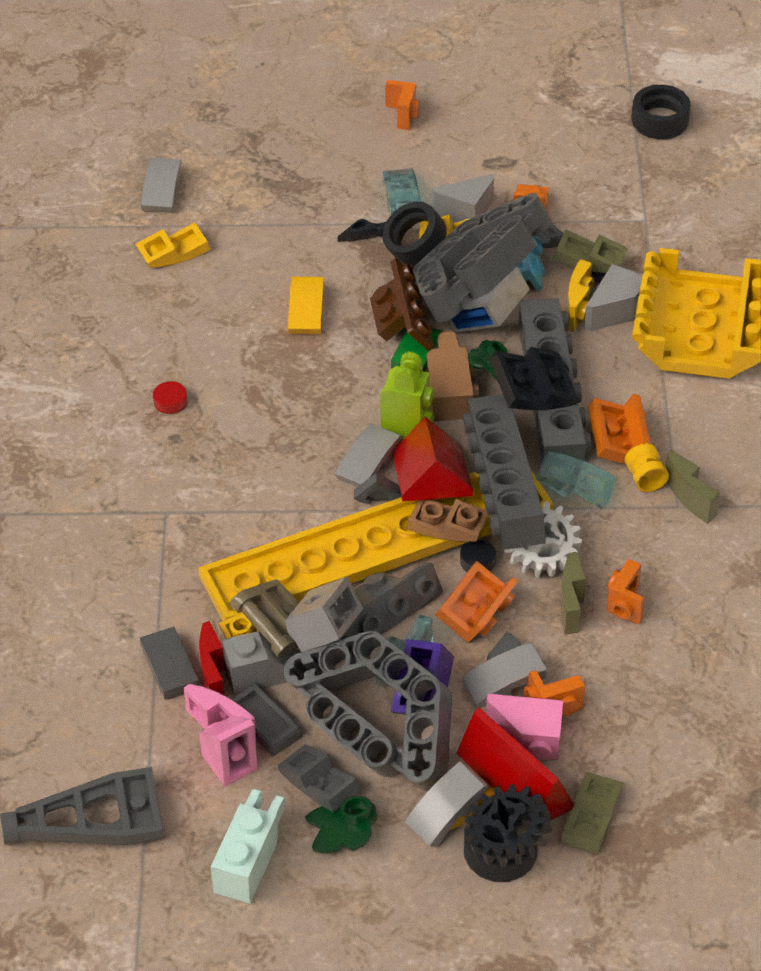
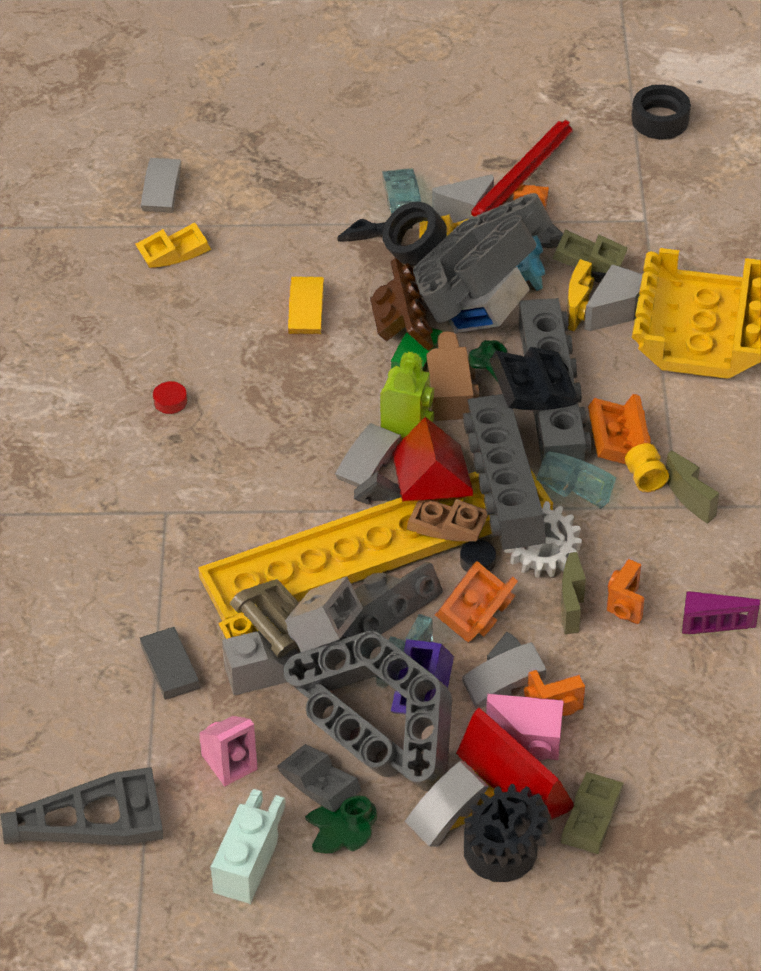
(211, 658): red slope -> none
(211, 707): bright pink slope -> none
(273, 725): dark grey tile -> none
(403, 97): orange bracket -> none
(524, 168): none -> red axle
(718, 613): none -> magenta slope

